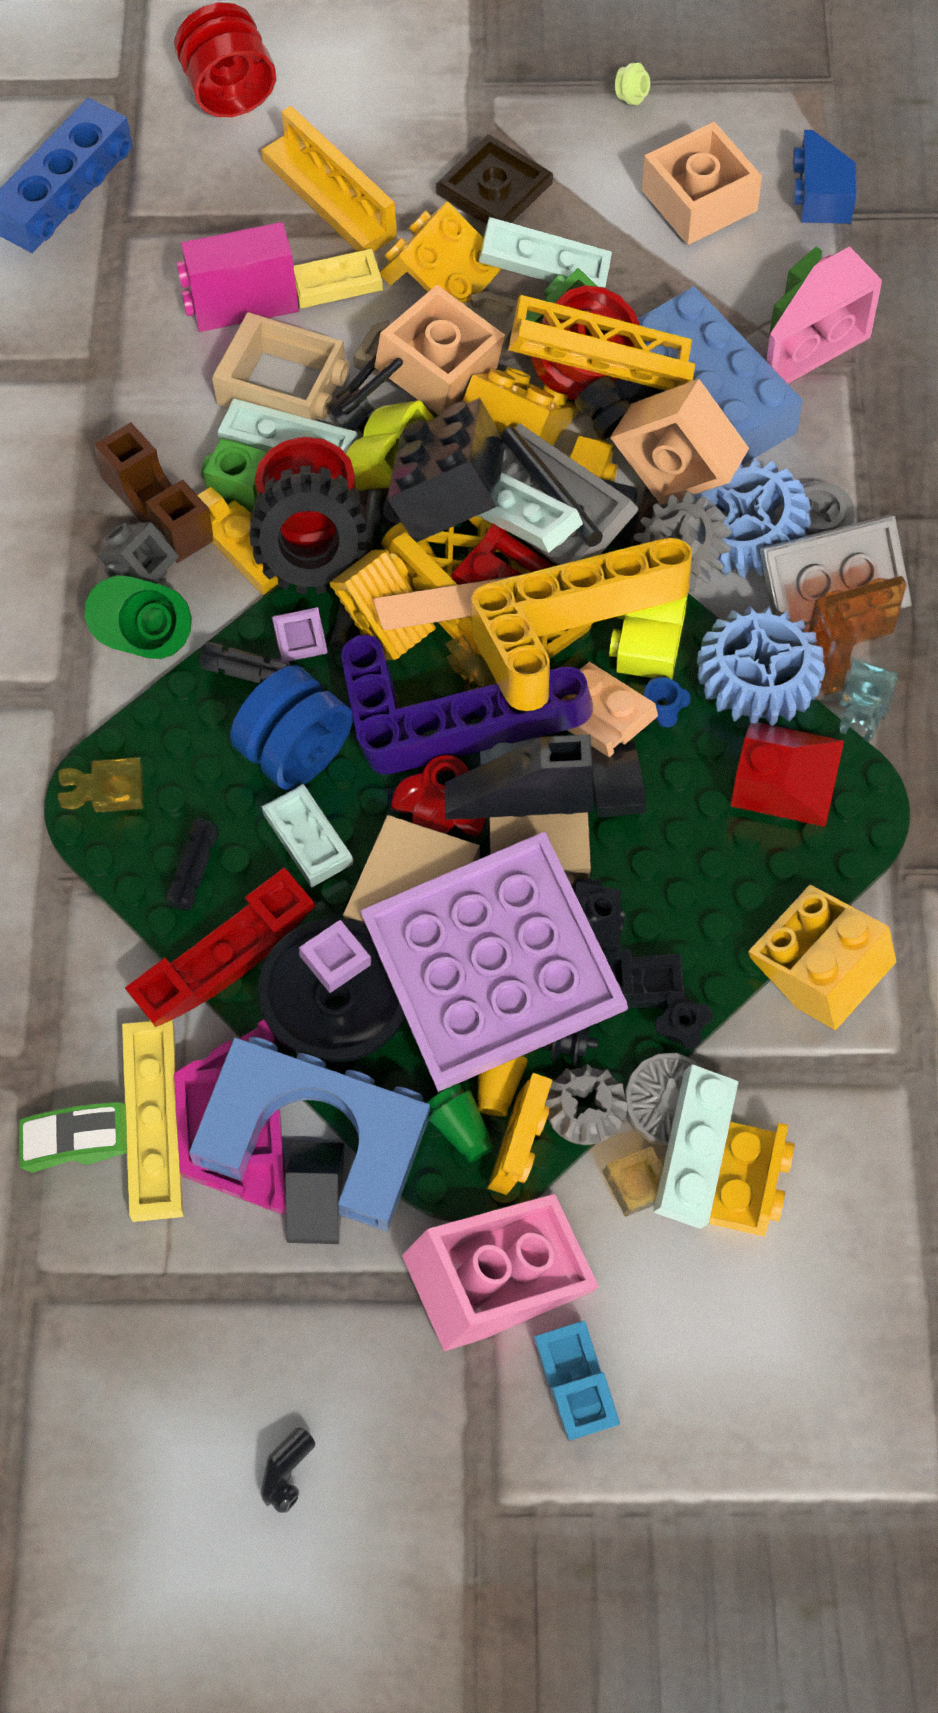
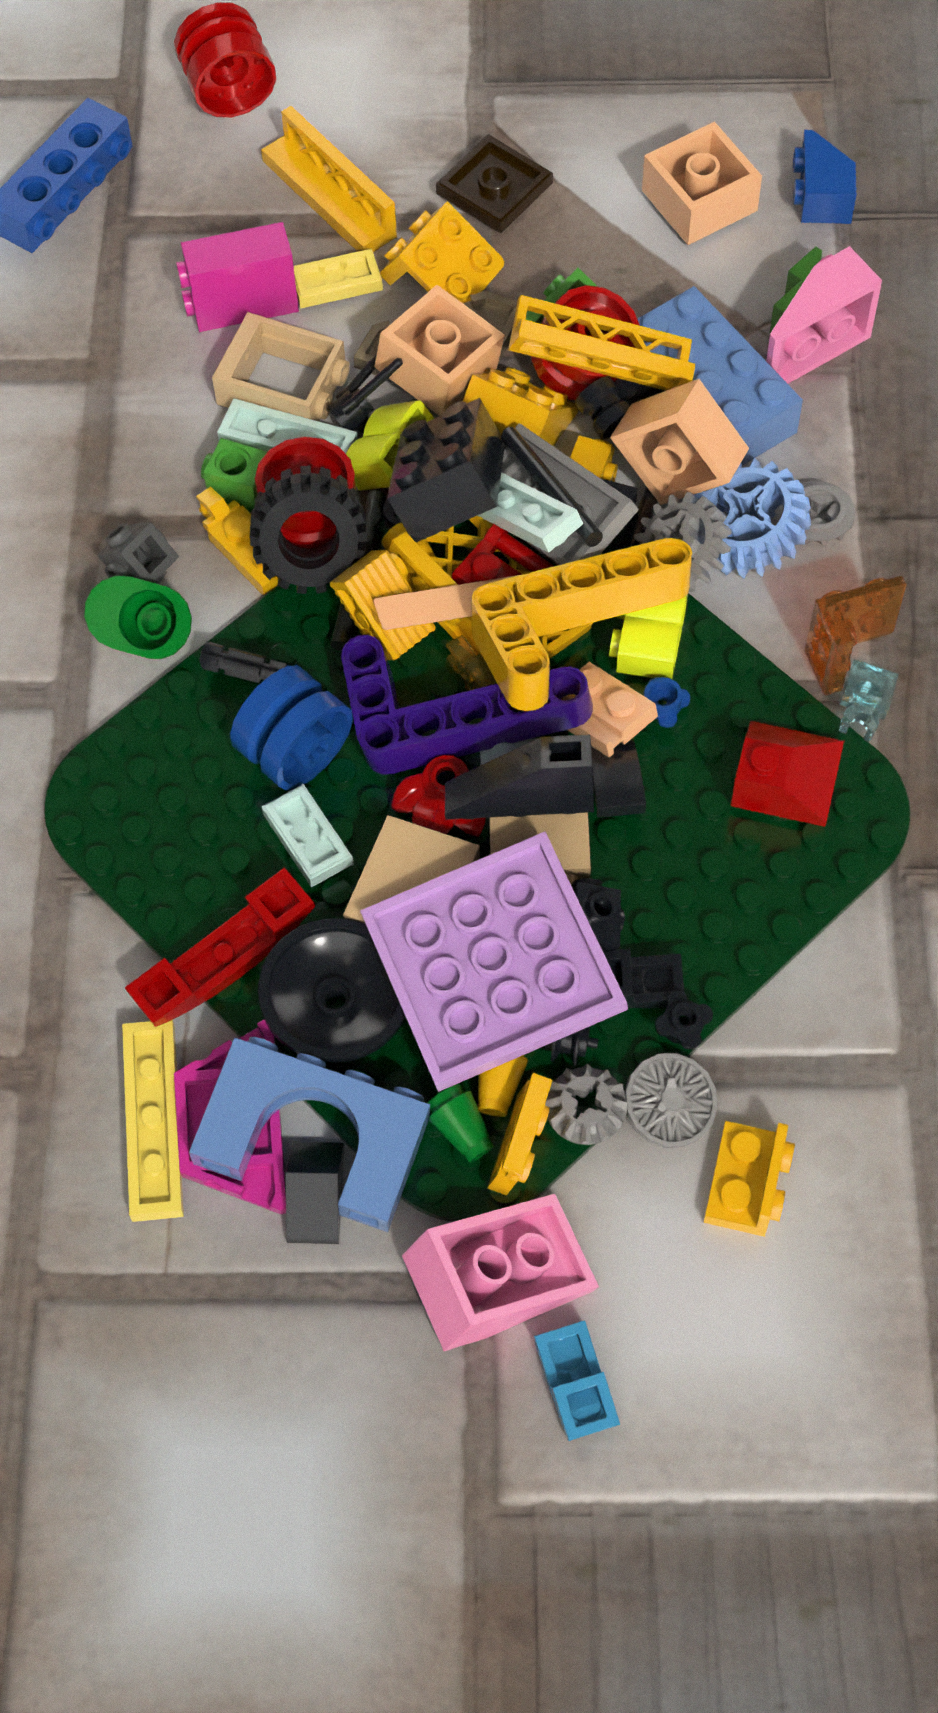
(72, 1133): slope -> none
(110, 786): clear yellow plate -> none
(135, 475): reddish brown arch -> none
(191, 865): black axle -> none
(278, 1469): black arm -> none
(299, 634): lavender slope -> none
(335, 956): lavender plate -> none
(541, 253): light aqua plate -> none
(632, 83): yellowish green plate -> none
(635, 1180): clear yellow plate -> none
(696, 1147): light aqua plate -> none
(777, 647): light blue gear -> none
(825, 955): yellow slope -> none
(831, 561): light grey tile -> none

